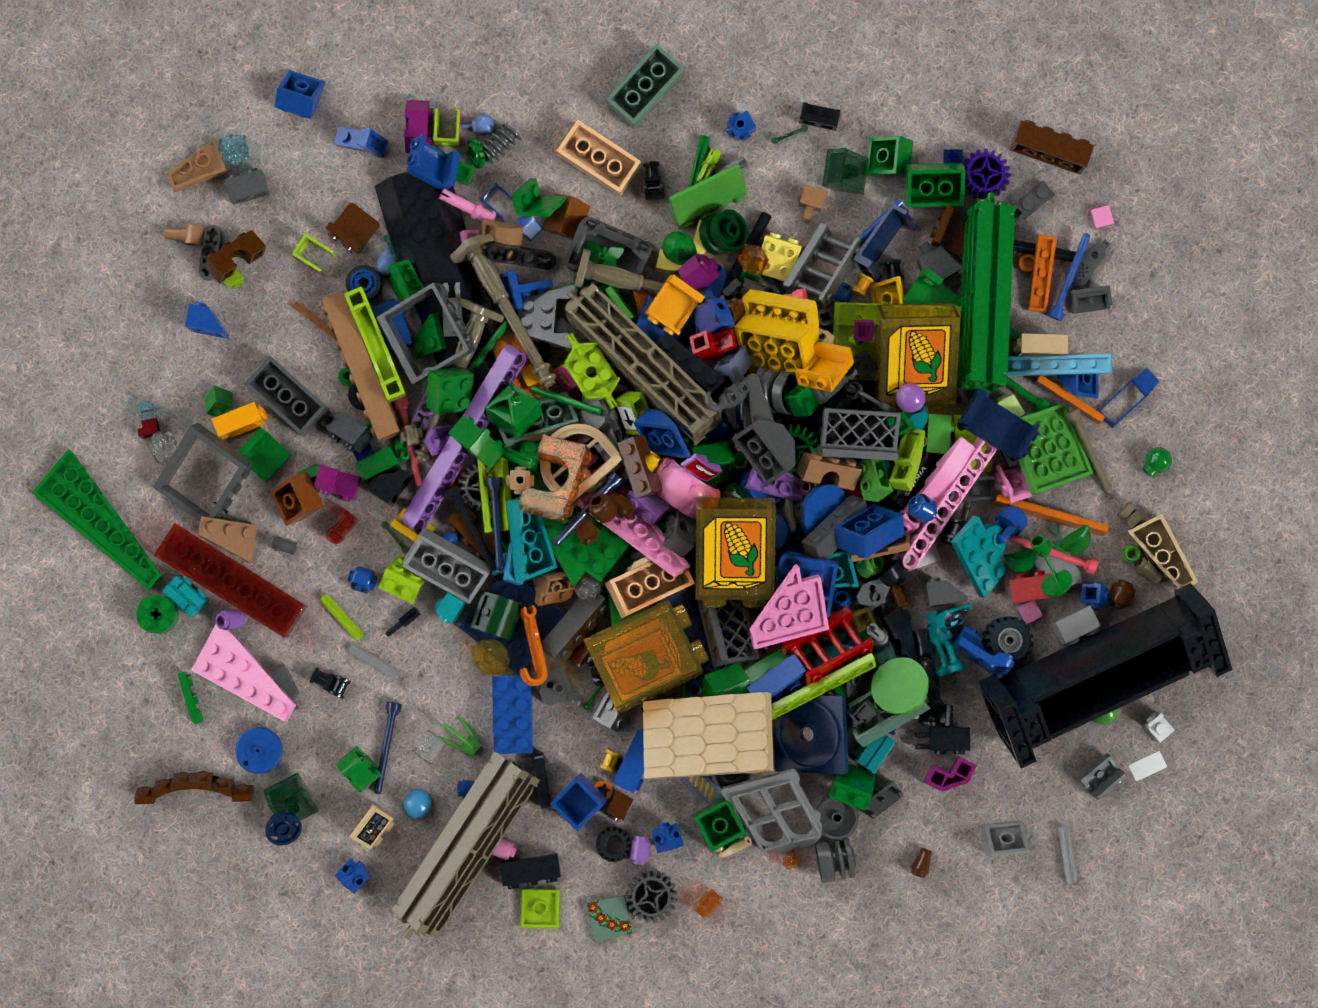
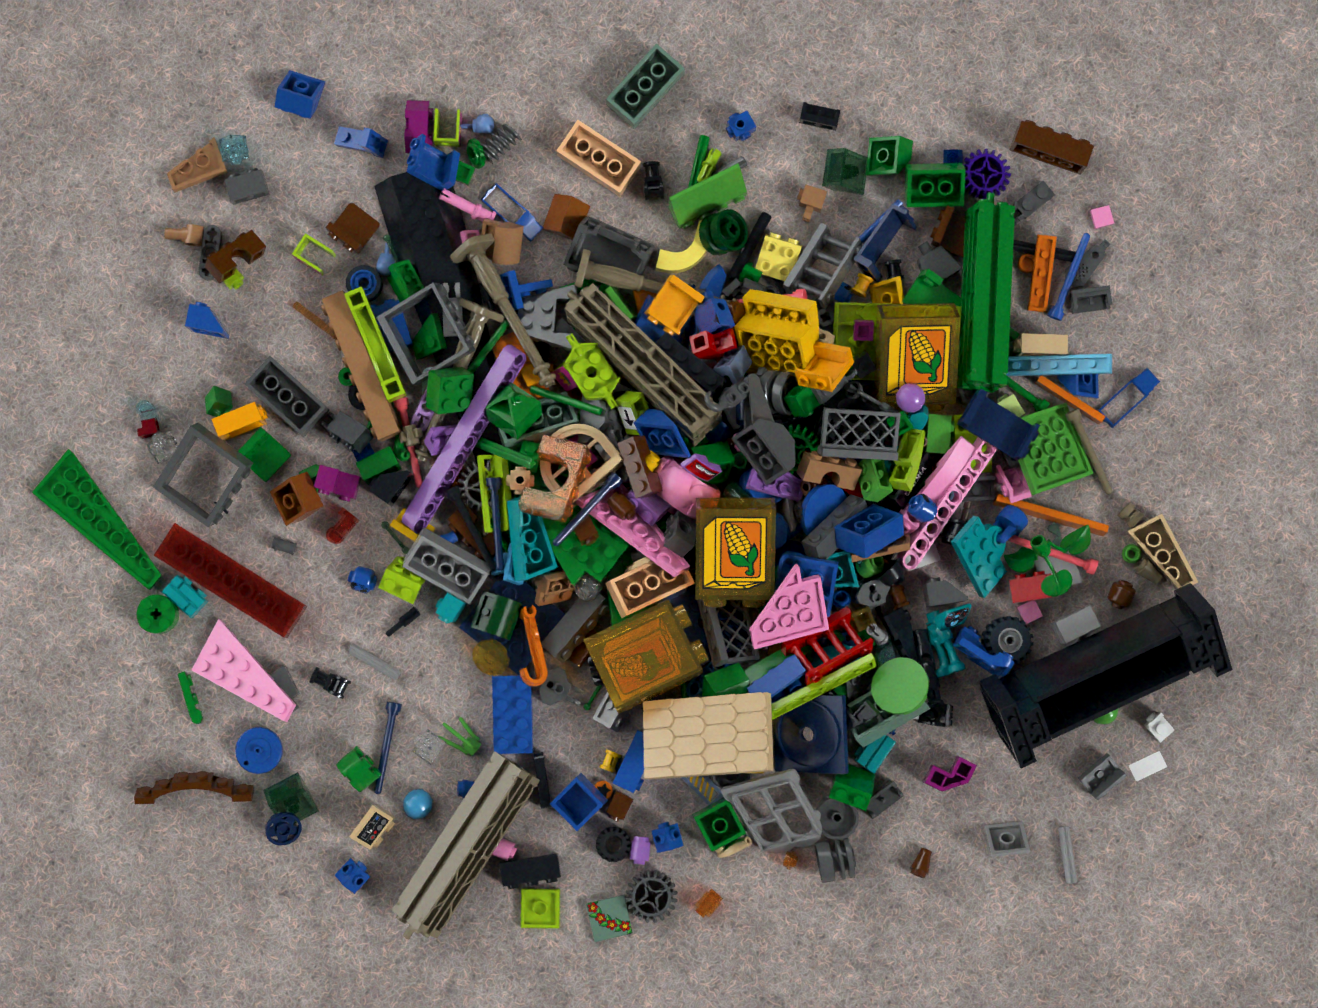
(230, 535): medium nougat wing -> none
(230, 619): medium lavender brick -> none
(341, 617): lime axle -> none
(477, 441): green container -> none
(522, 252): black beam -> none
(530, 203): green bracket -> none
(603, 508): reddish brown head -> none
(604, 257): green piece -> none
(678, 247): green piece -> none
(699, 271): magenta brick -> none
(753, 259): clear orange brick -> none
(804, 128): clear green hinge -> none
(946, 739): black hinge -> none
(1095, 595): blue brick -> none
(1157, 461): green piece -> none

